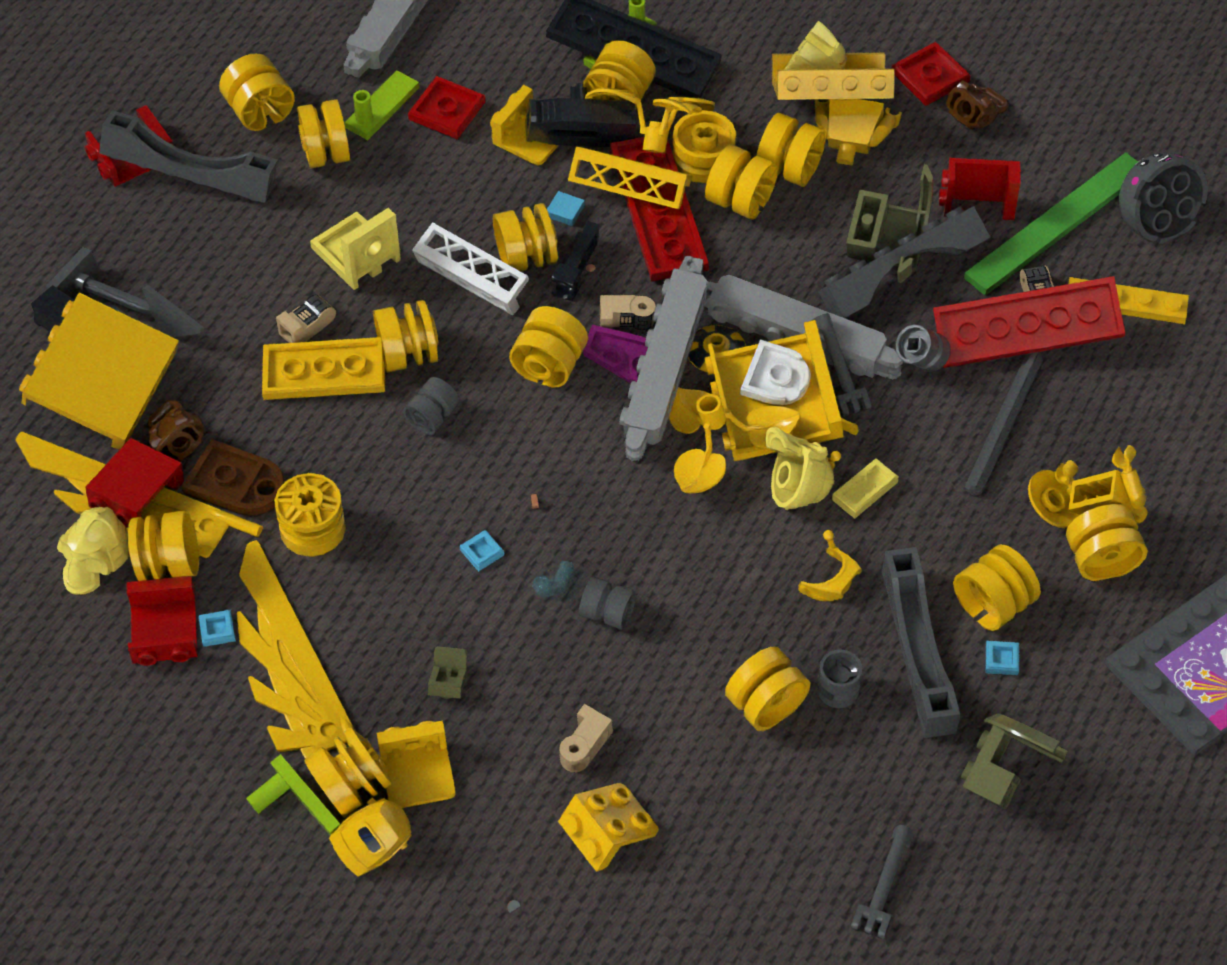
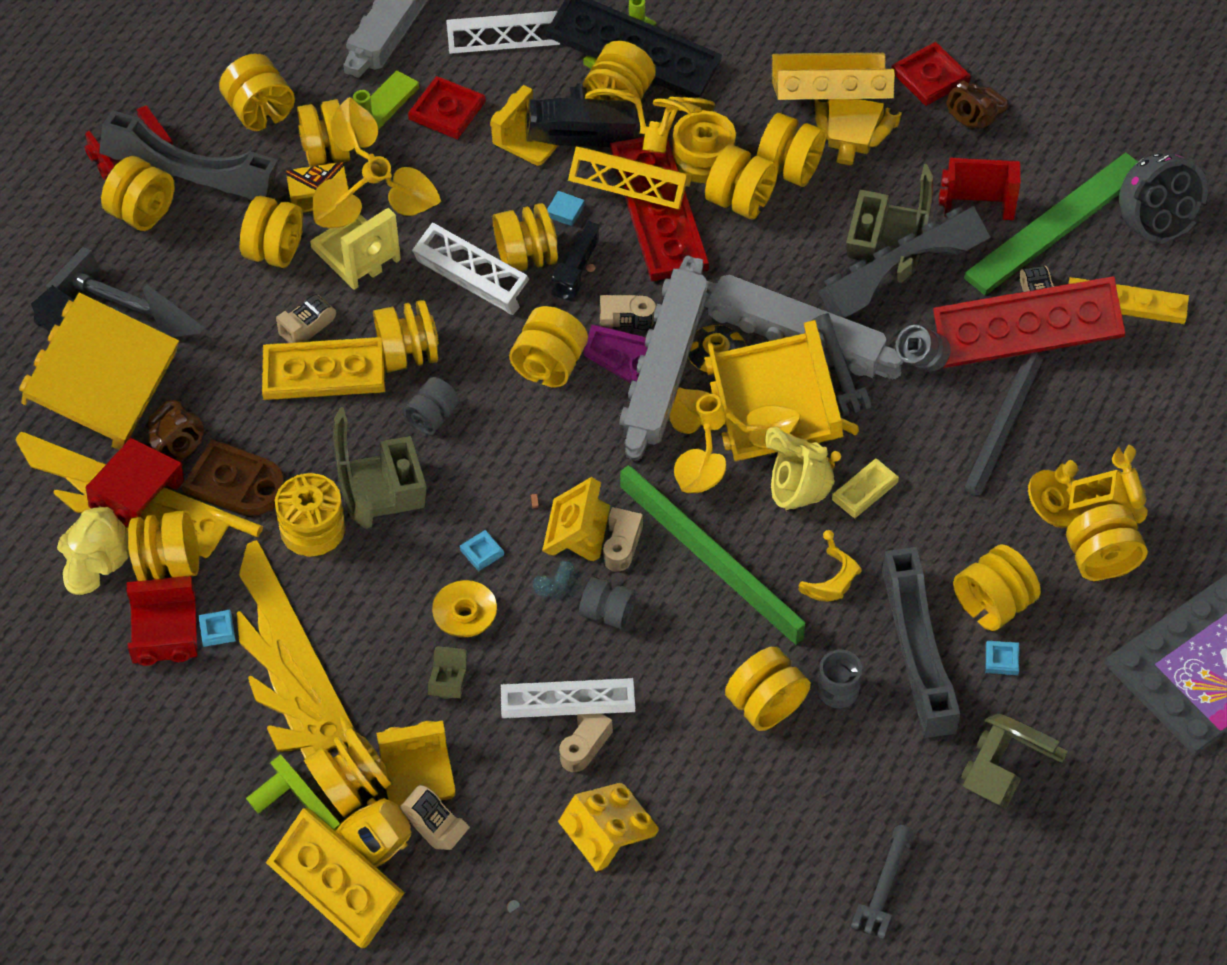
(137, 193): none -> yellow wheel
(271, 231): none -> yellow wheel
(304, 182): none -> brick
(335, 203): none -> yellow plant
(335, 878): none -> yellow tile
(378, 483): none -> olive piece
(433, 819): none -> tan leg
(461, 597): none -> yellow dish
(496, 22): none -> white fence
(567, 698): none -> white fence
(578, 521): none -> yellow bracket
(621, 547): none -> tan leg
(712, 555): none -> bright green tile
(776, 375): white tile -> none
(818, 51): light yellow hair -> none

